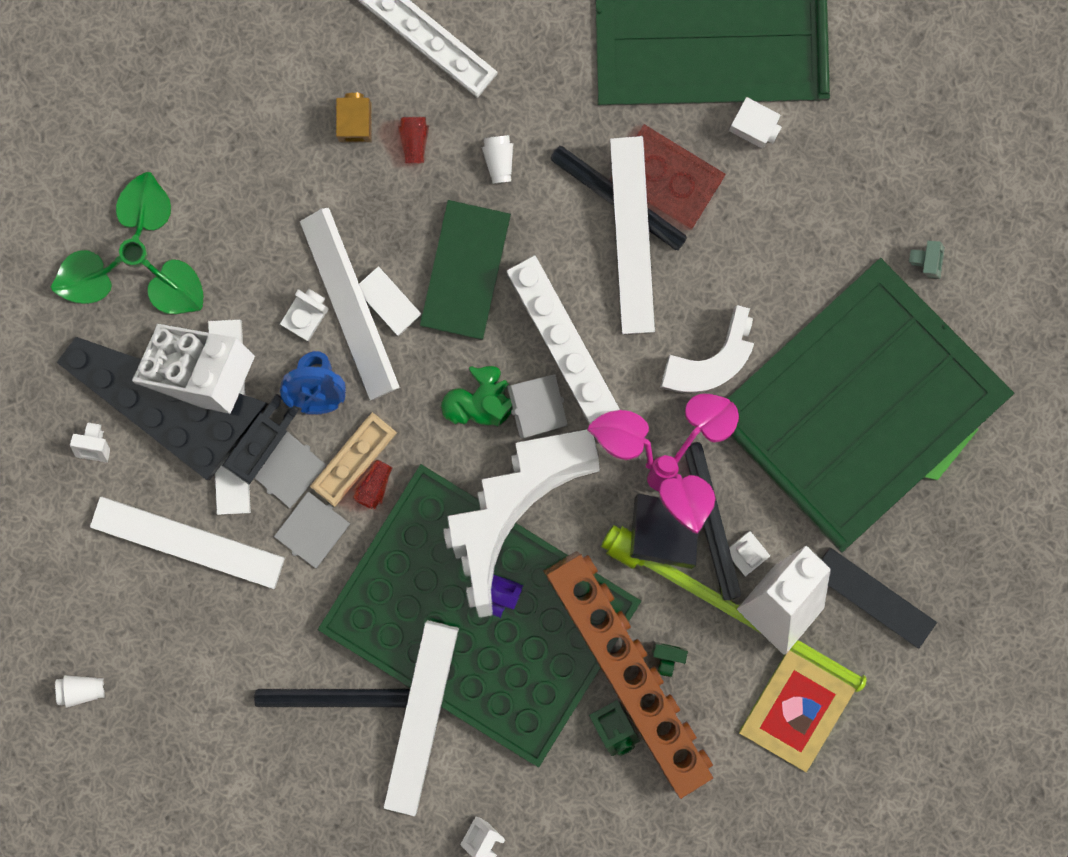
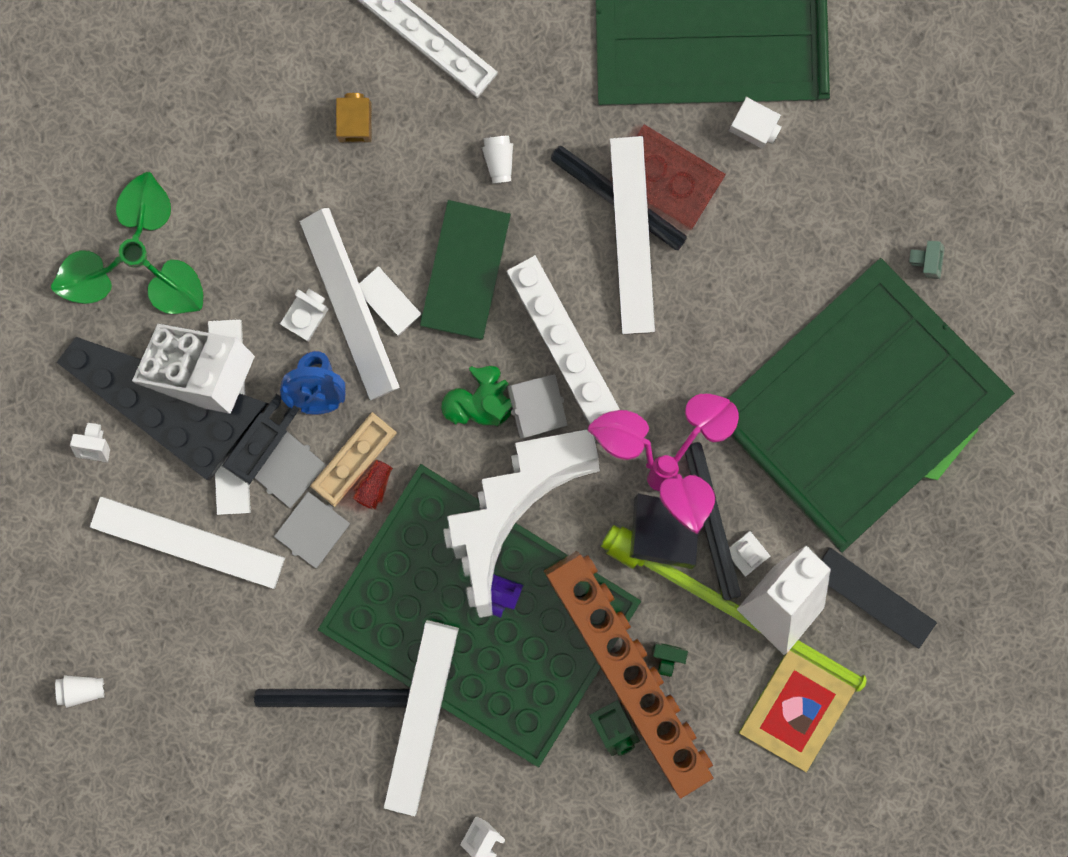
(413, 137): clear red cone -> none
(700, 376): white arch -> none

